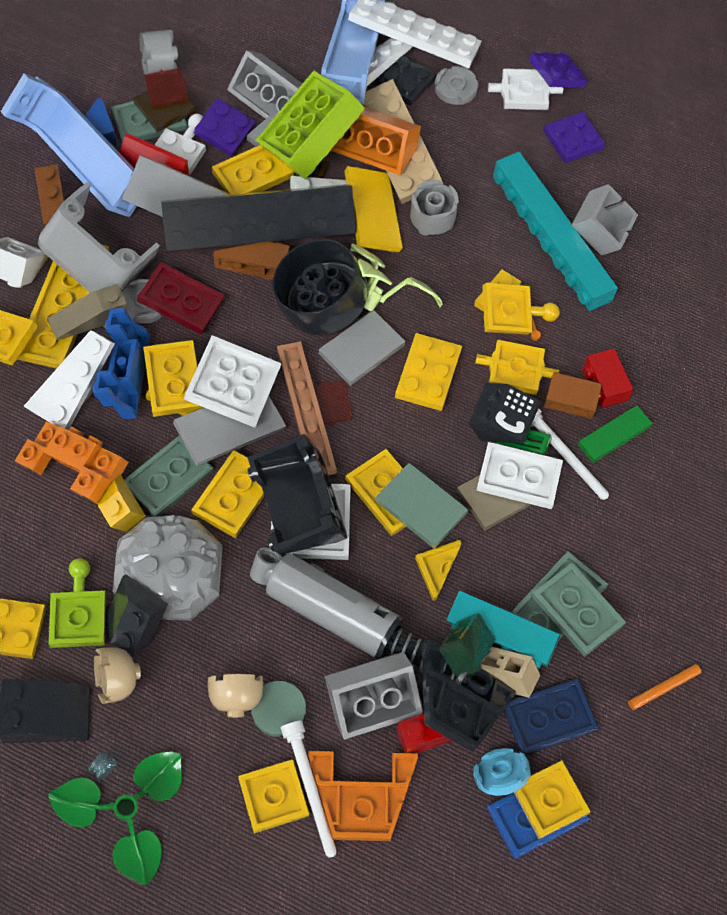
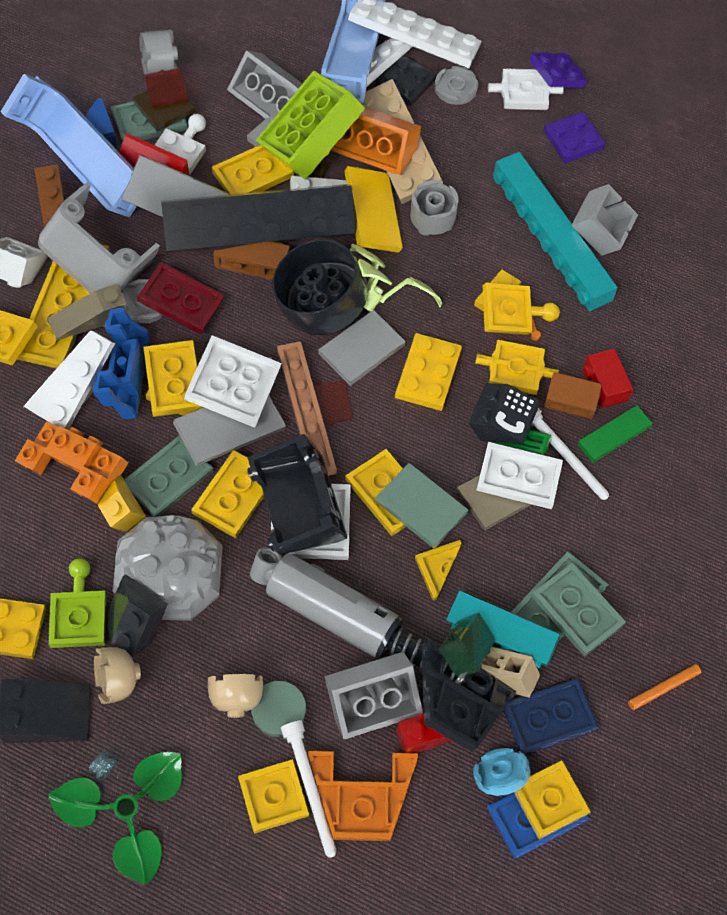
(224, 127): dark purple plate -> none

